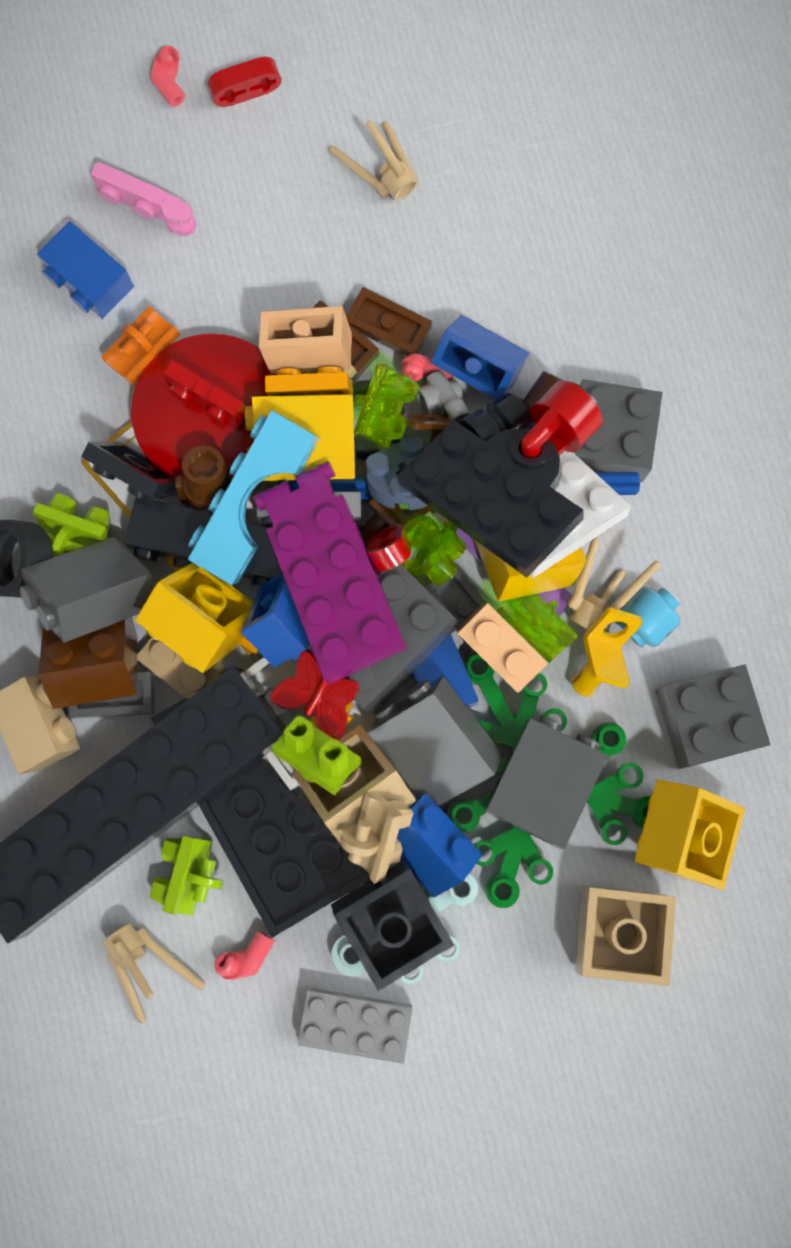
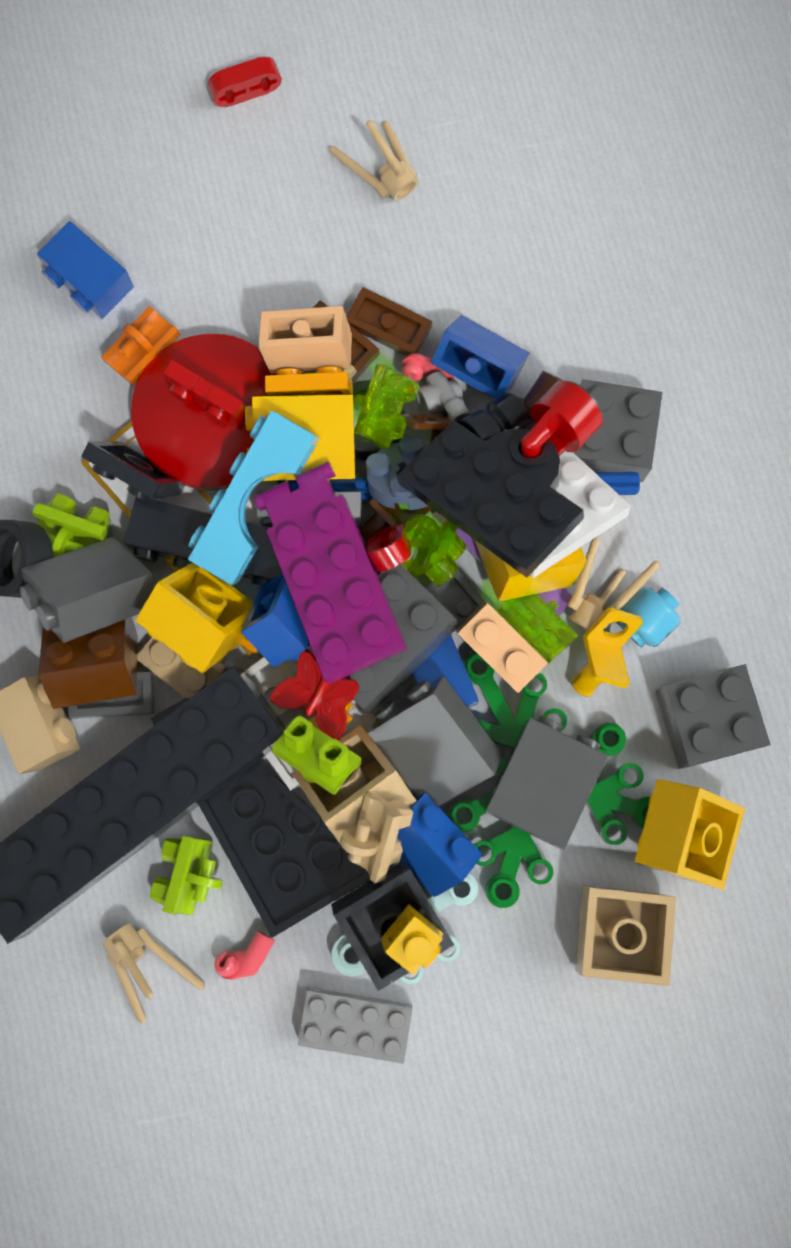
(143, 198): bright pink hinge -> none
(164, 75): coral arm -> none
(202, 477): reddish brown piece -> none
(412, 940): none -> yellow brick

